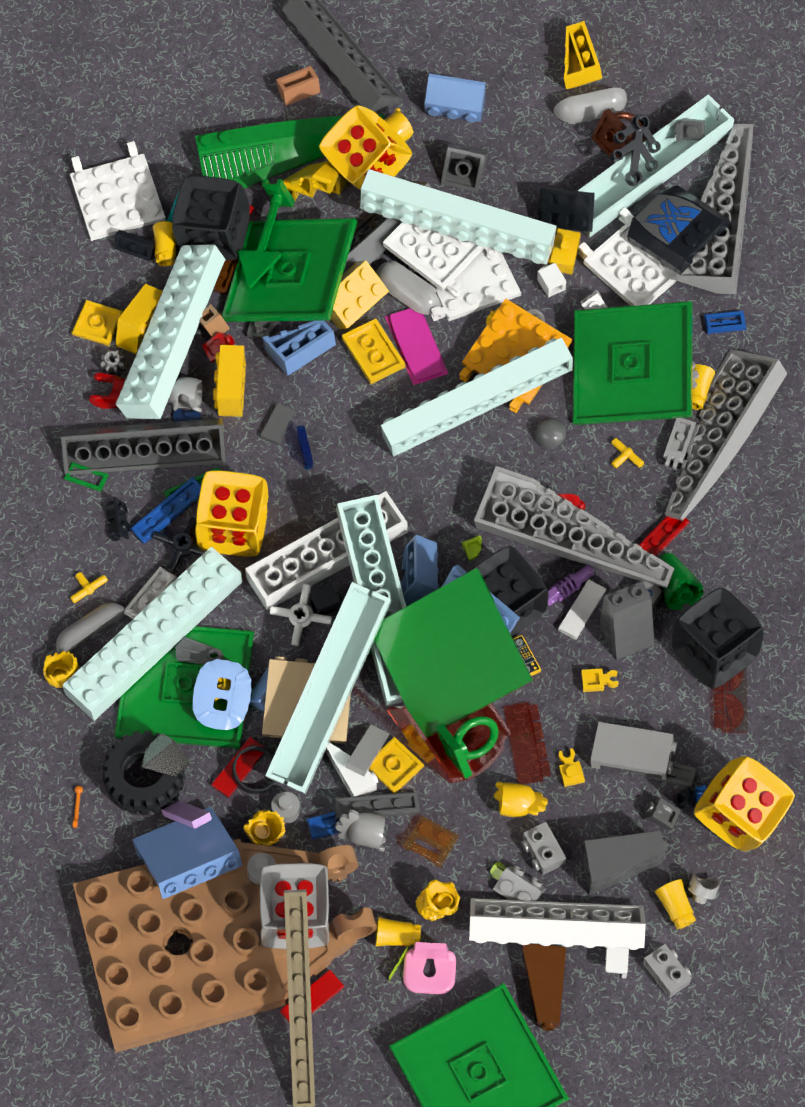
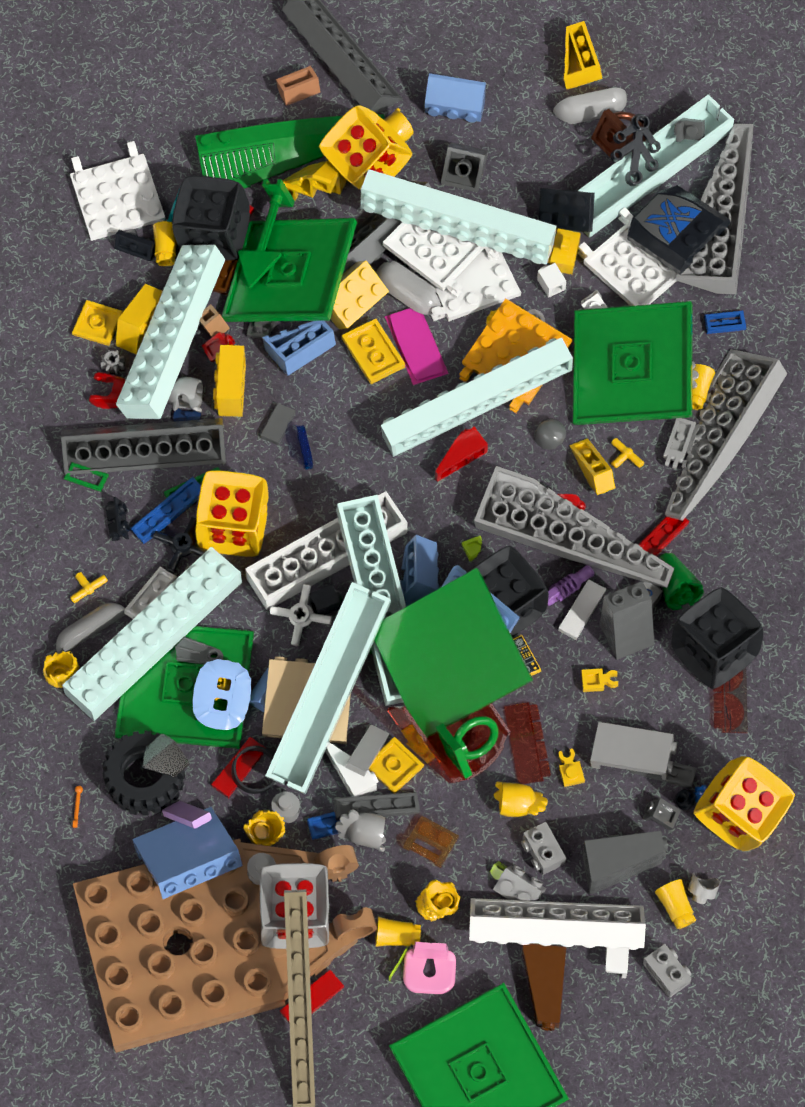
(464, 450): none -> red slope
(594, 467): none -> yellow slope

